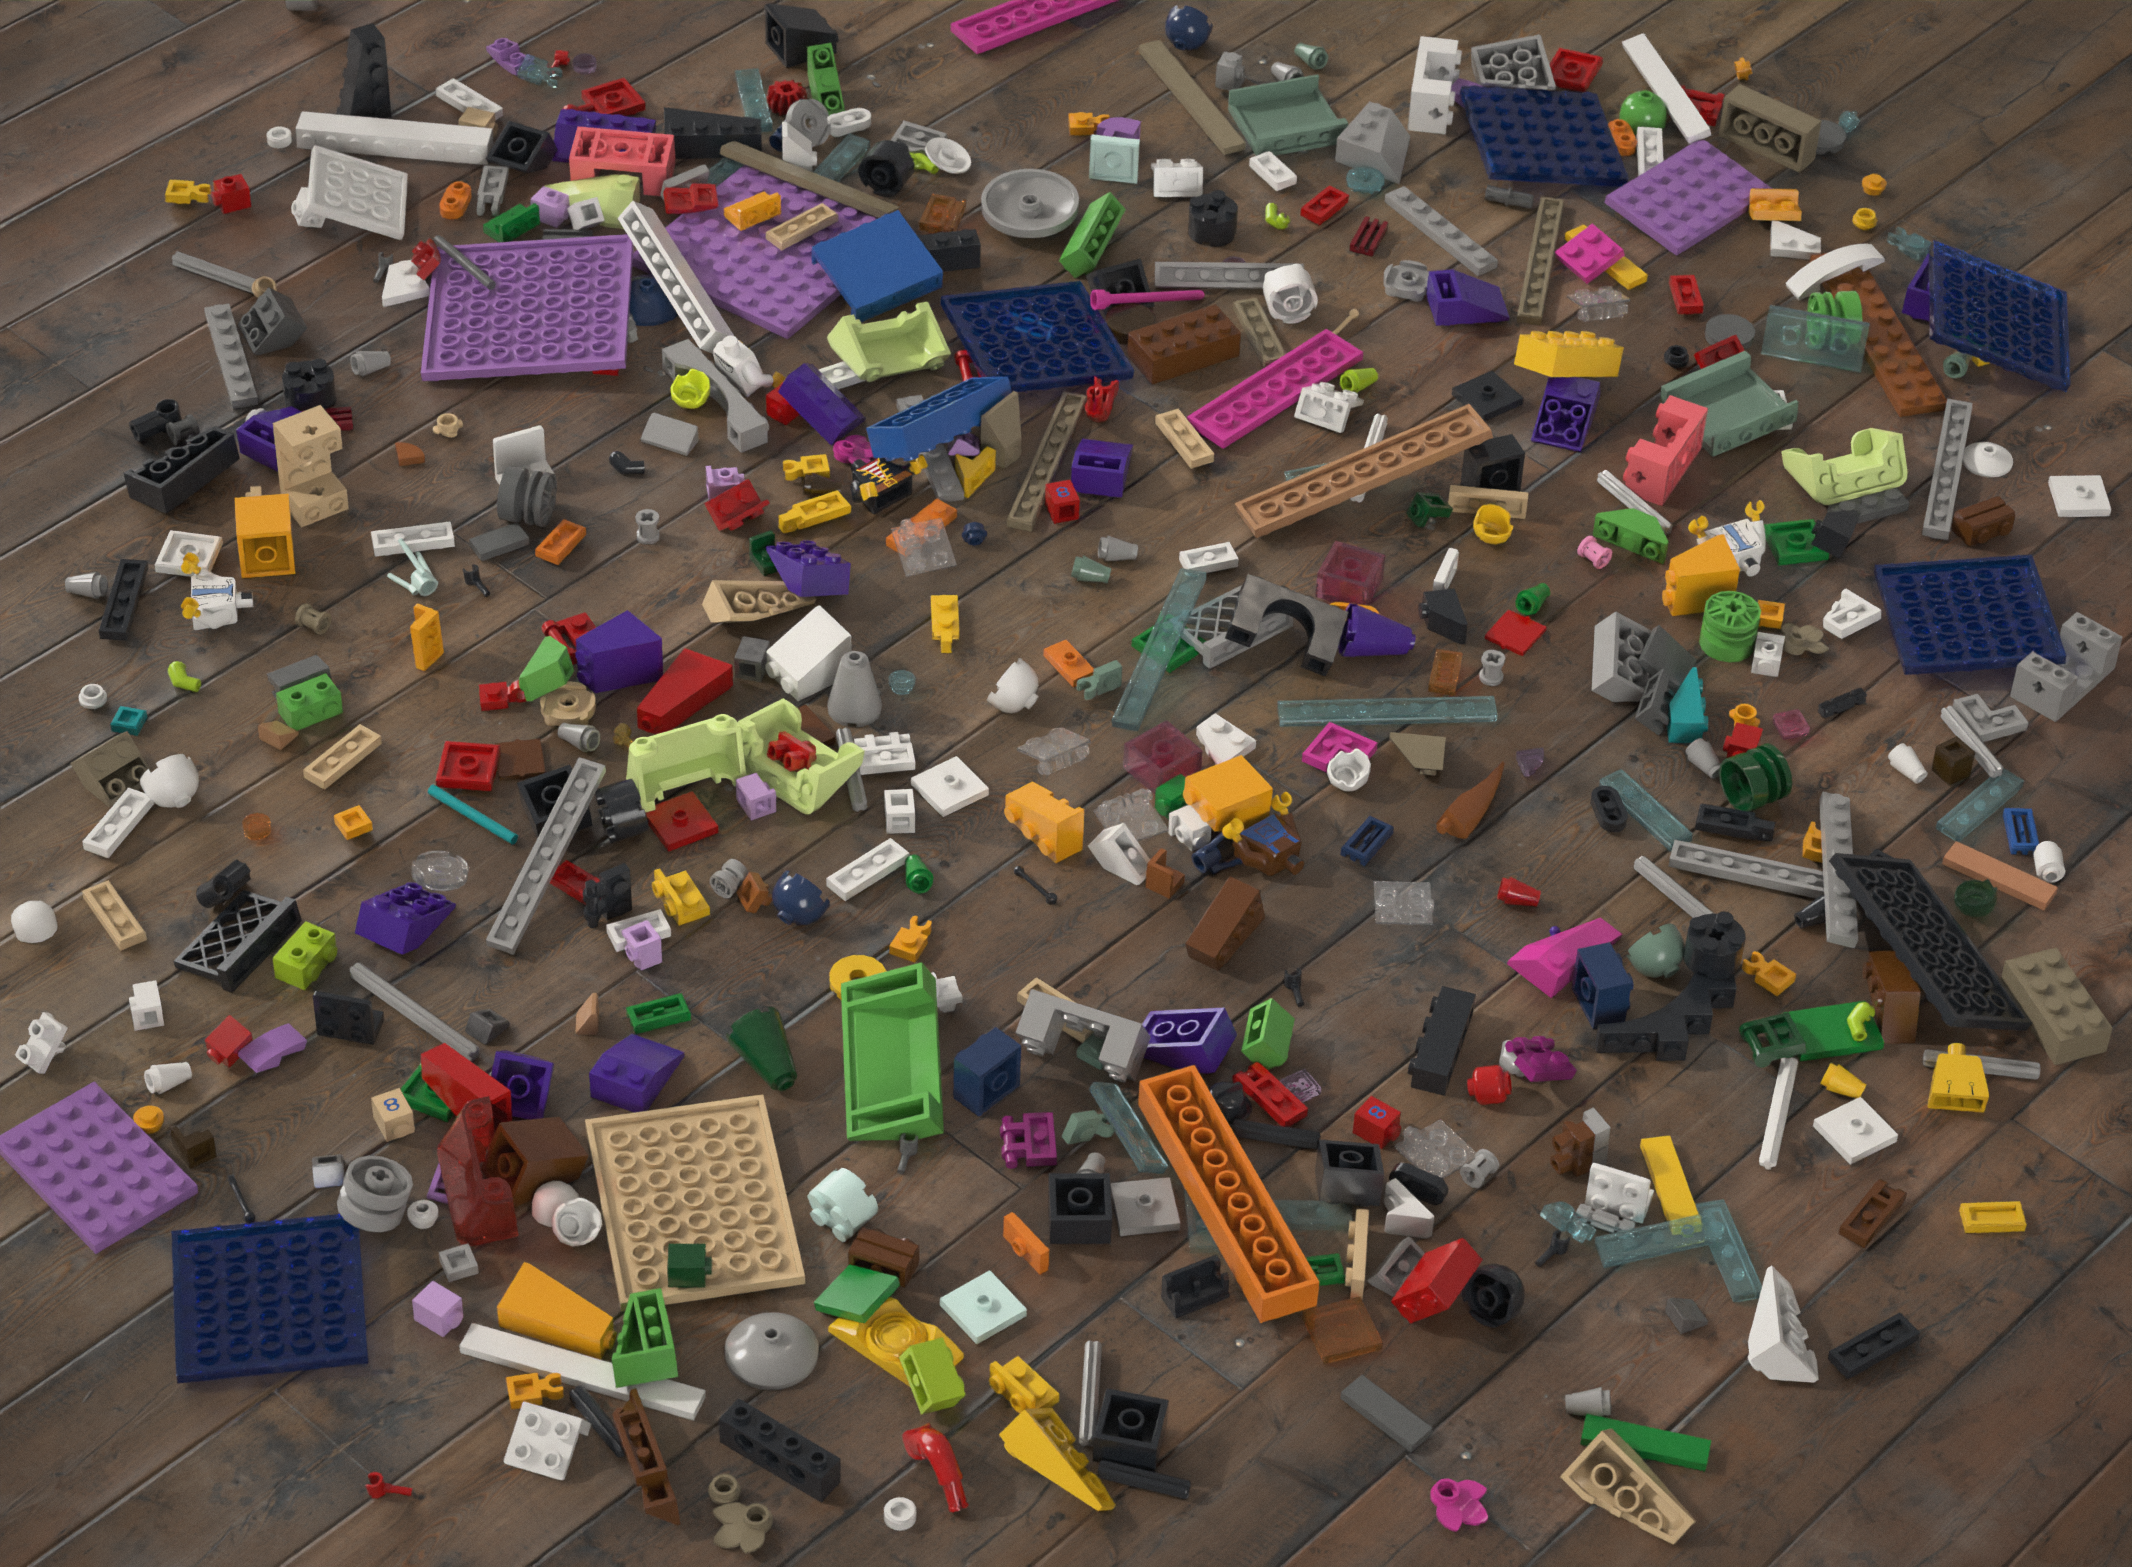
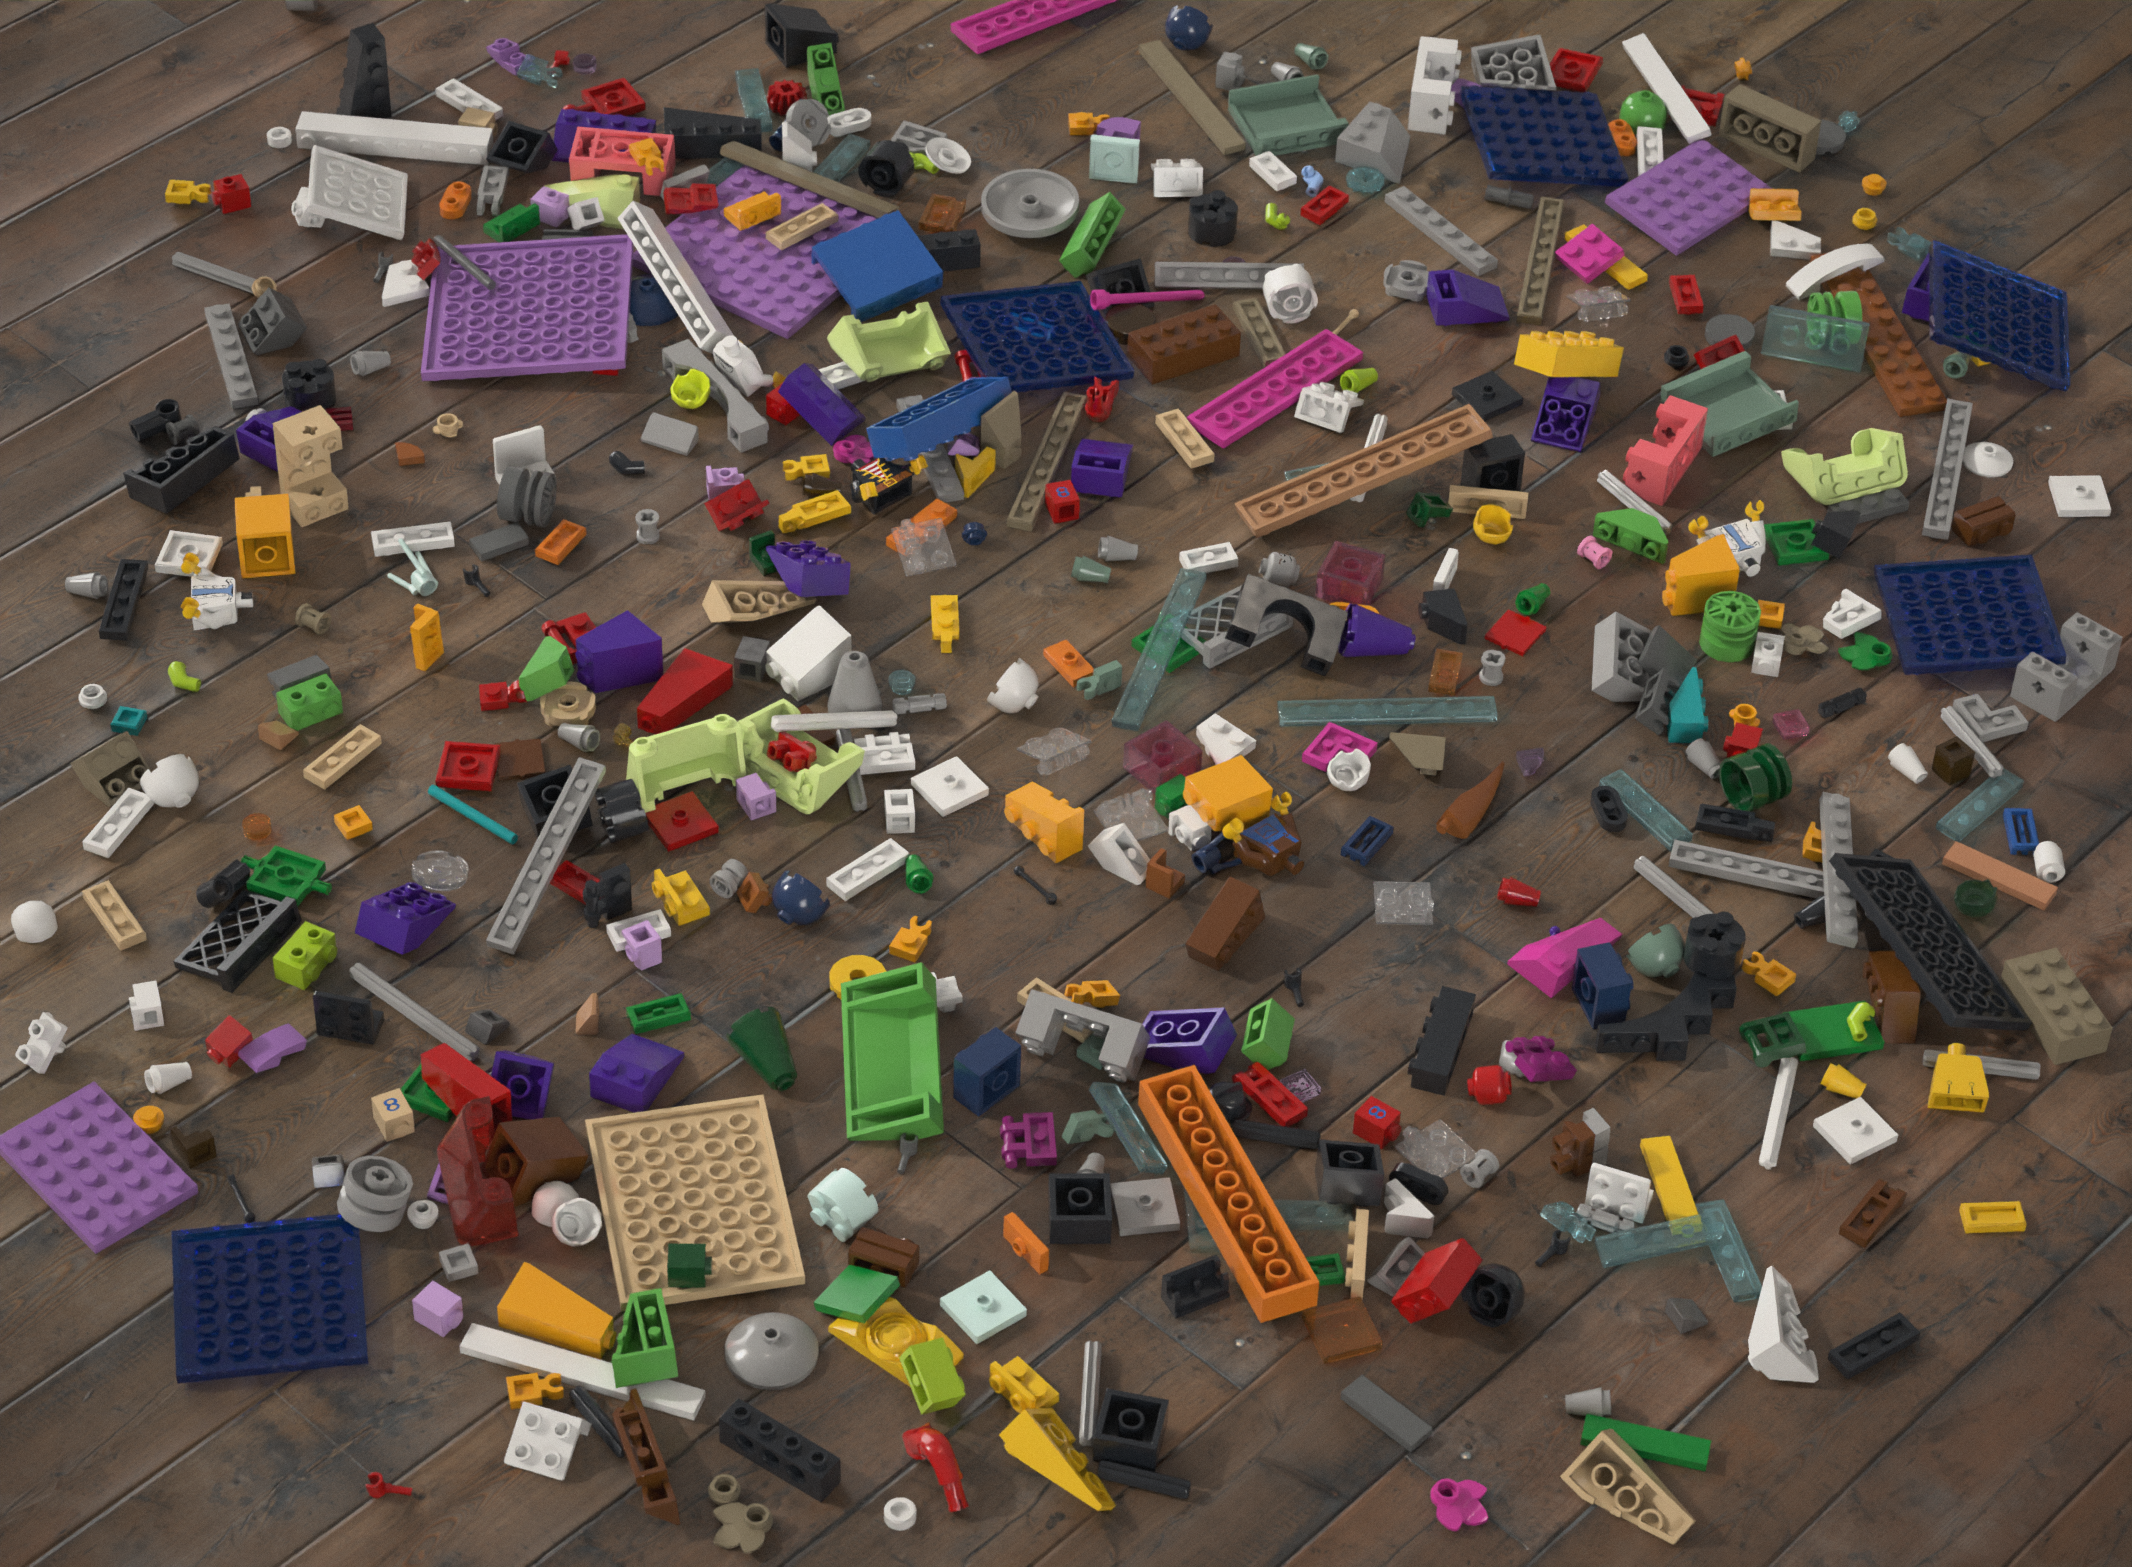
(286, 874): none -> green plate
(648, 154): none -> light orange plate
(828, 721): none -> white axle
(919, 703): none -> light grey axle
(1095, 992): none -> light orange plate
(1280, 569): none -> light grey head
(1313, 179): none -> light blue arm
(1366, 223): dark red tile -> none
(1866, 652): none -> green plate

